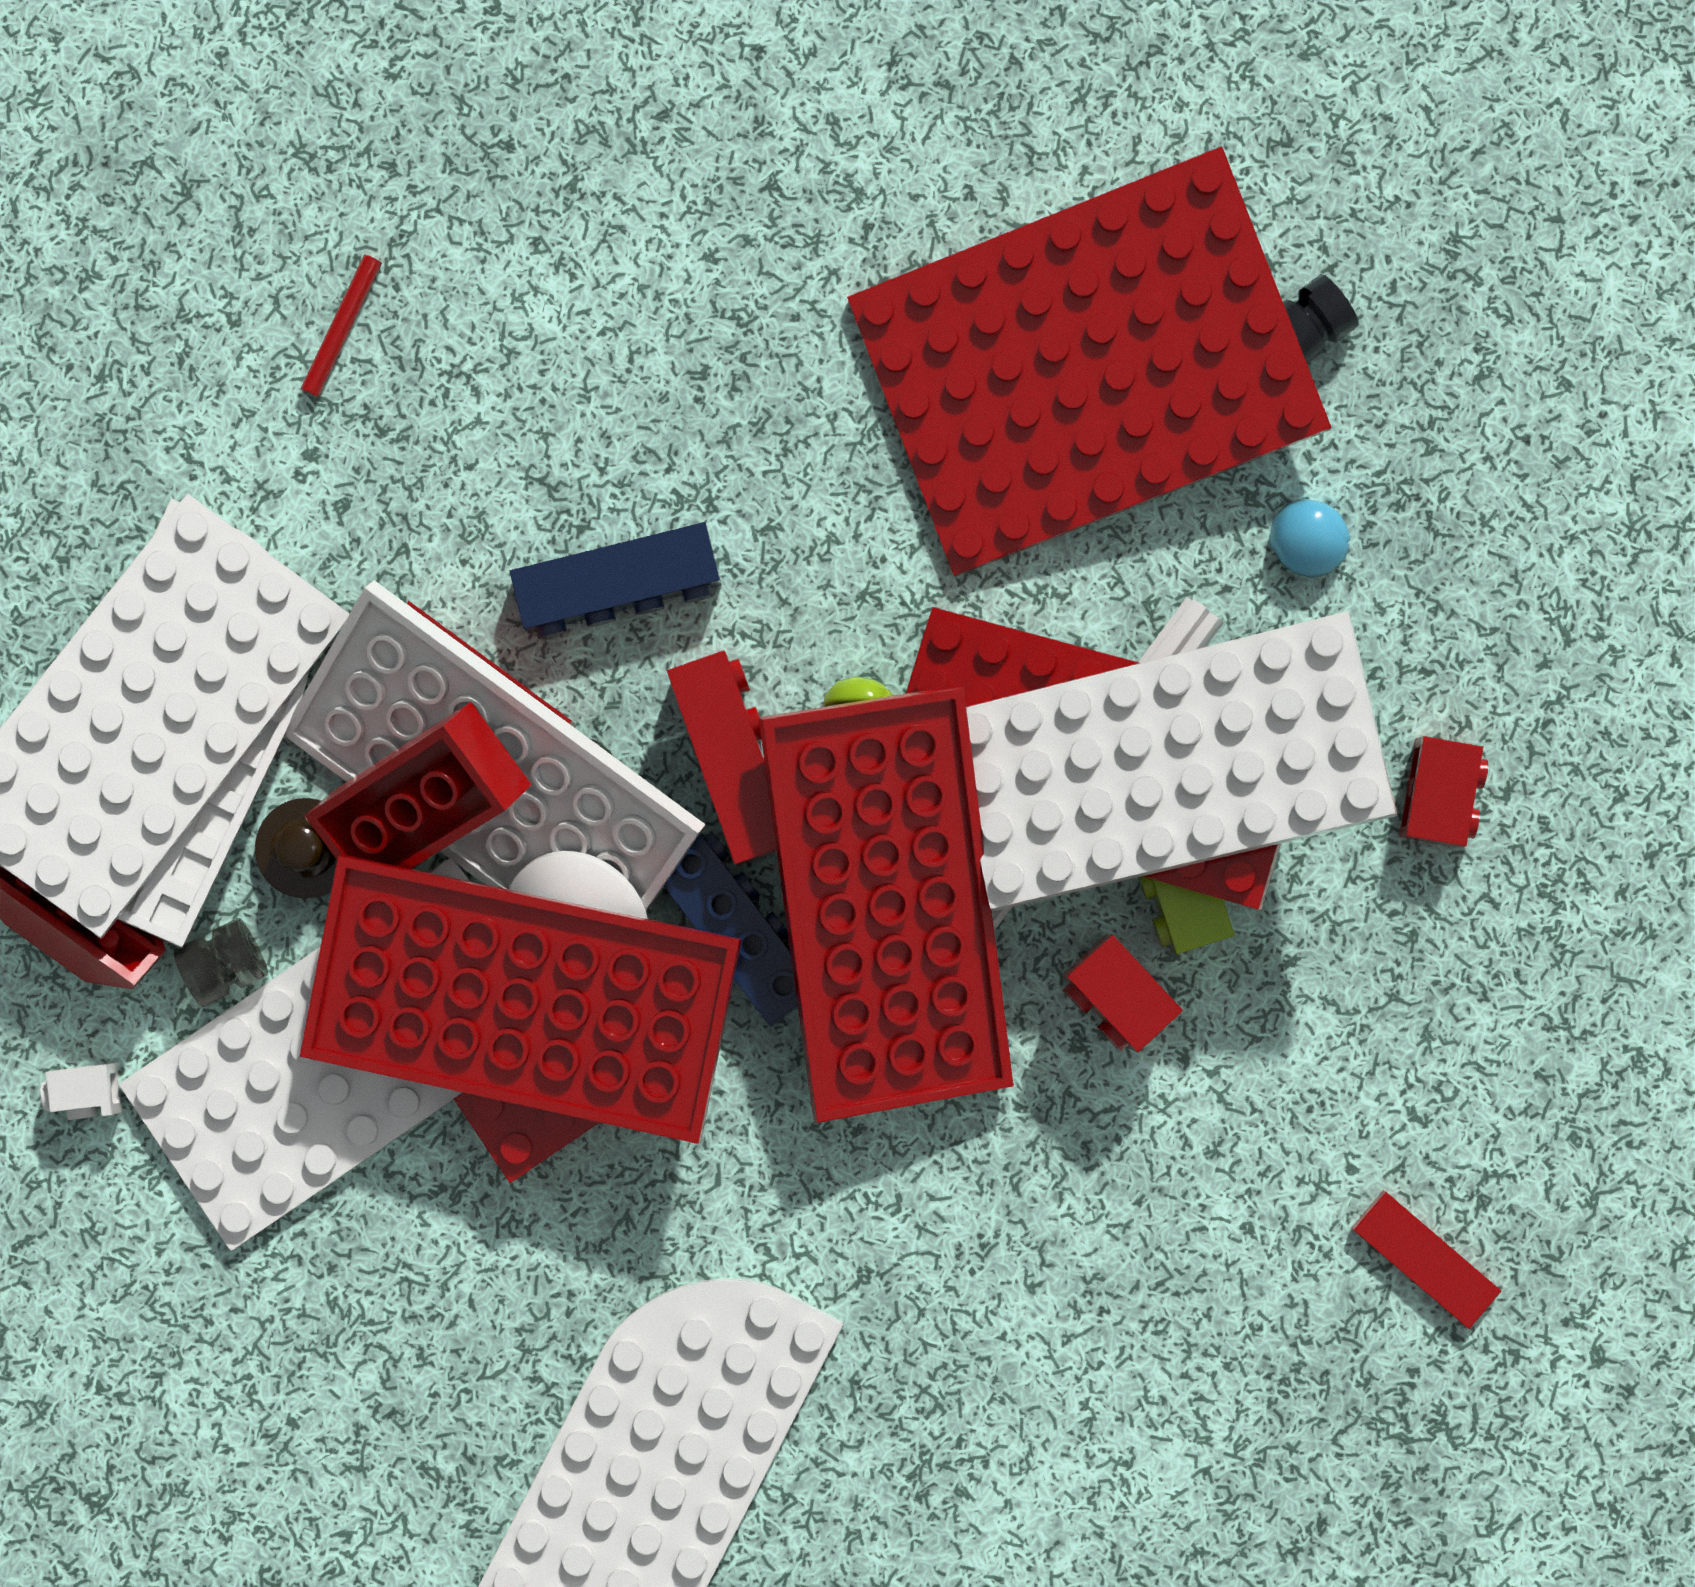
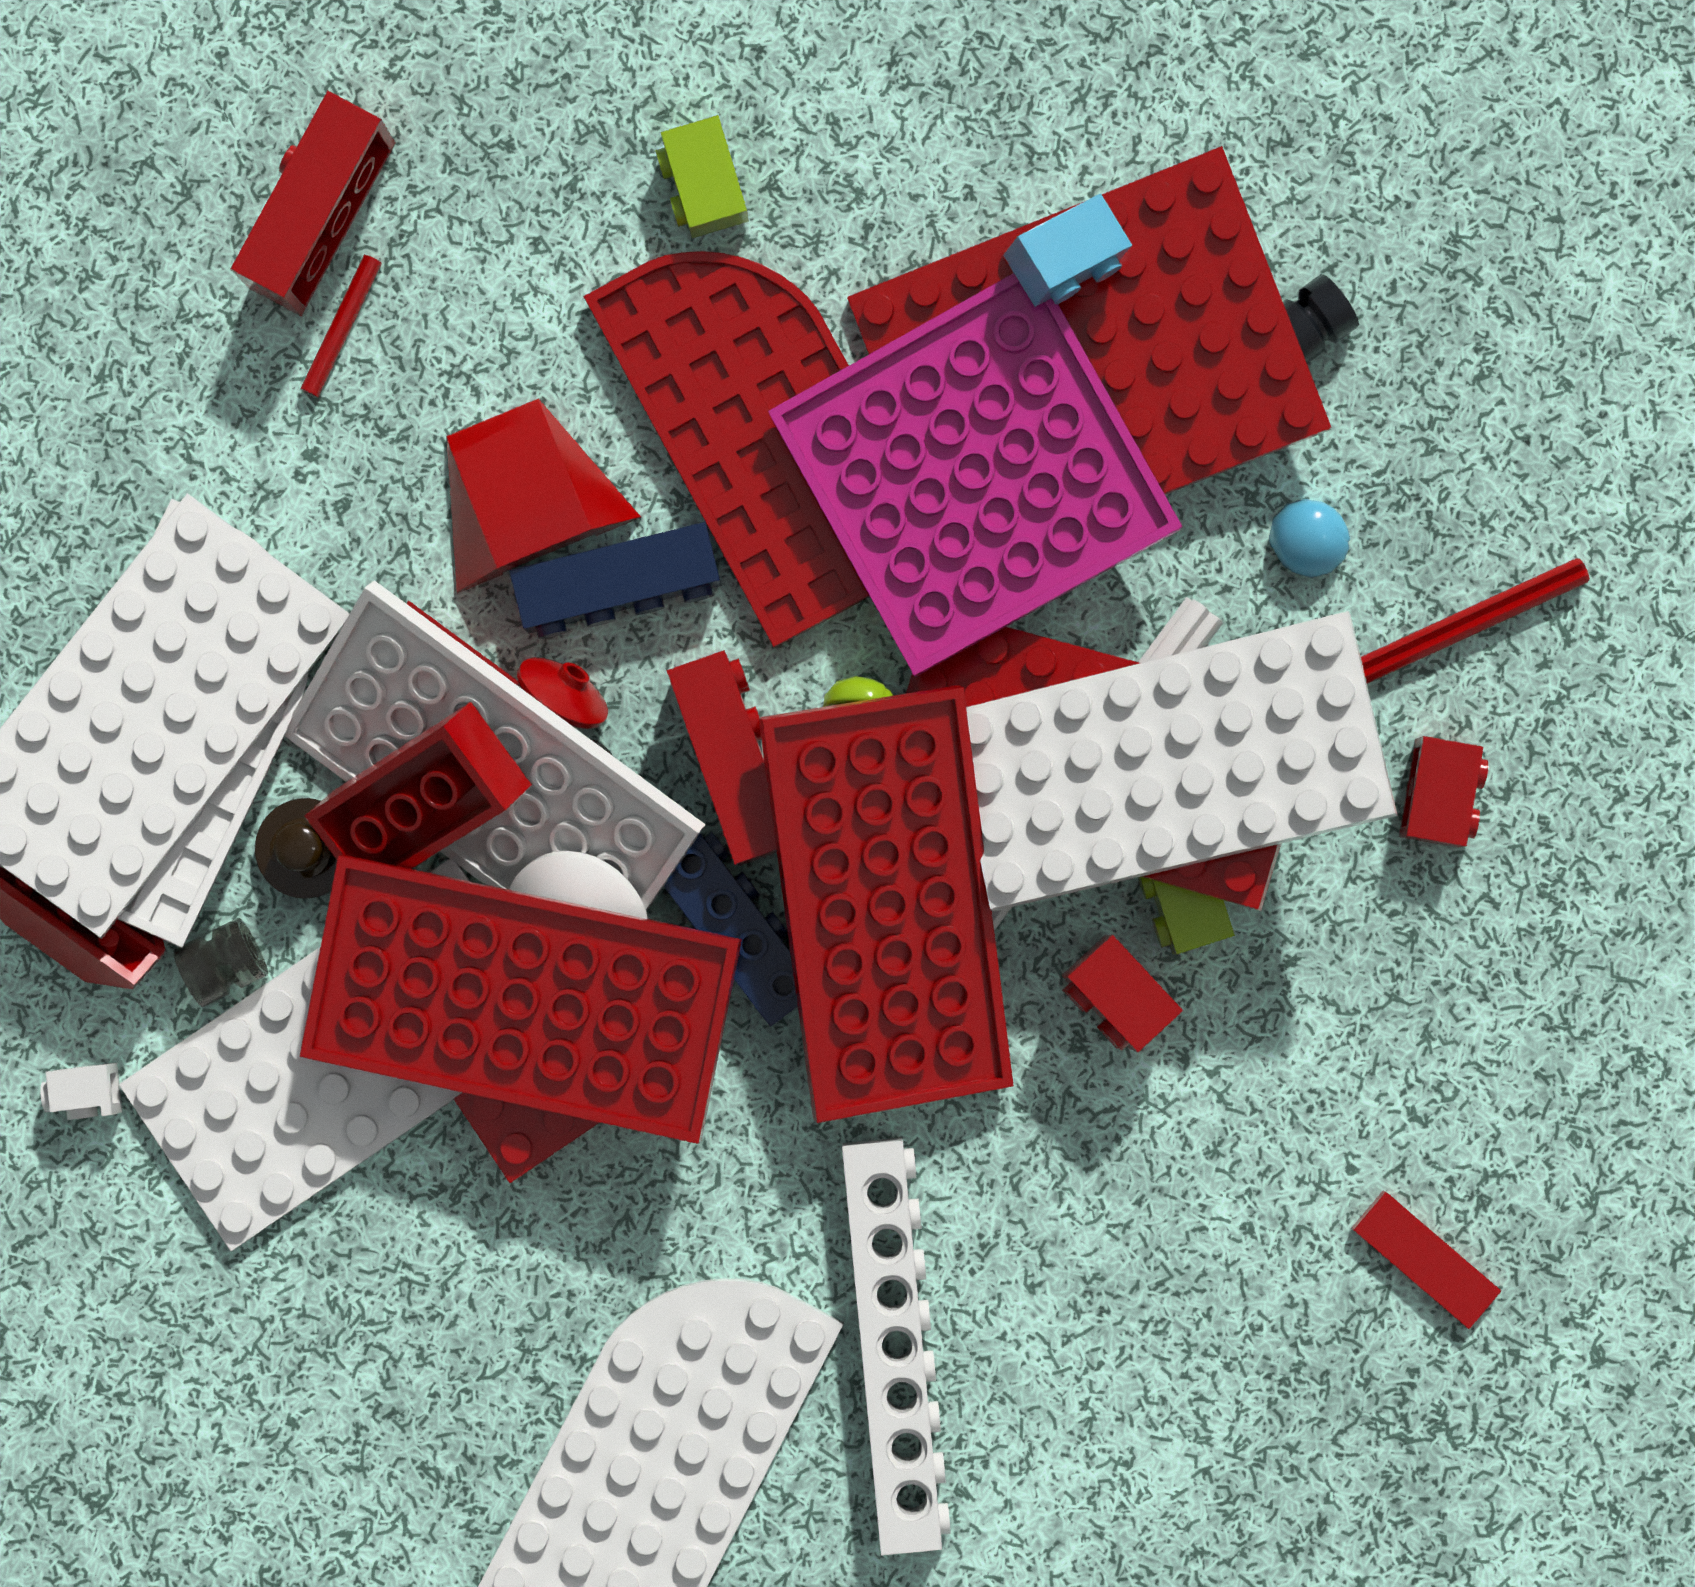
(313, 203): none -> red brick
(523, 493): none -> red wedge
(564, 691): none -> red dish
(703, 177): none -> lime brick
(708, 356): none -> red plate
(899, 1527): none -> white brick
(974, 471): none -> dark pink plate
(1068, 251): none -> medium azure brick
(1474, 619): none -> red axle

